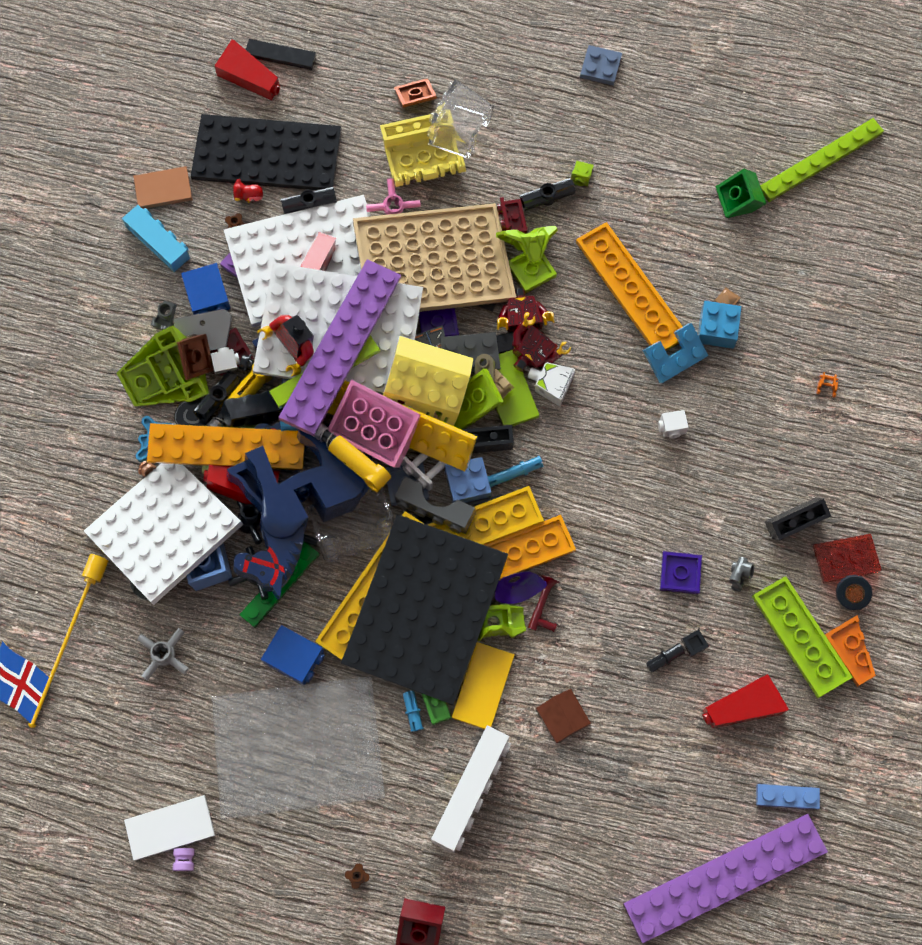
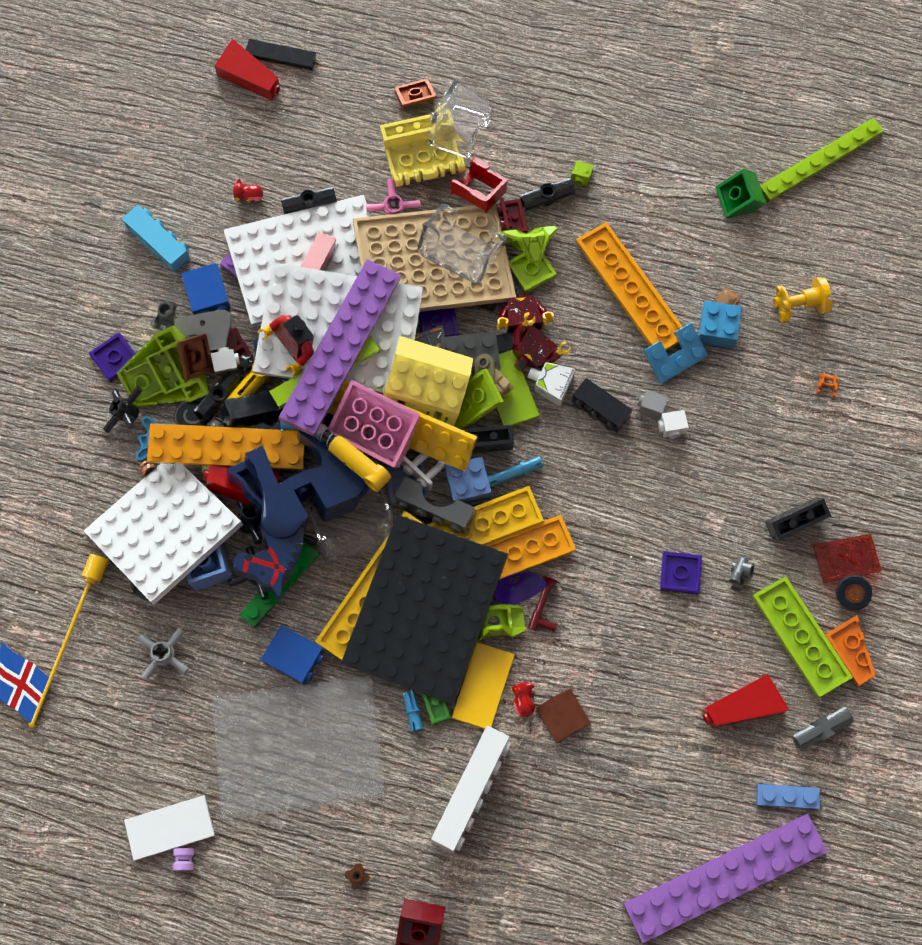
(112, 356): none -> dark purple tile
(123, 409): none -> black bar
(163, 187): nougat tile -> none
(230, 219): reddish brown plate -> none
(266, 152): black plate -> none
(456, 248): none -> clear windscreen
(480, 171): none -> red piece
(523, 702): none -> red animal
(601, 65): sand blue plate -> none
(601, 405): none -> black brick
(652, 404): none -> light grey brick
(665, 657): black axle -> none
(694, 643): black plate -> none
(815, 296): none -> yellow piece
(822, 728): none -> dark grey piece

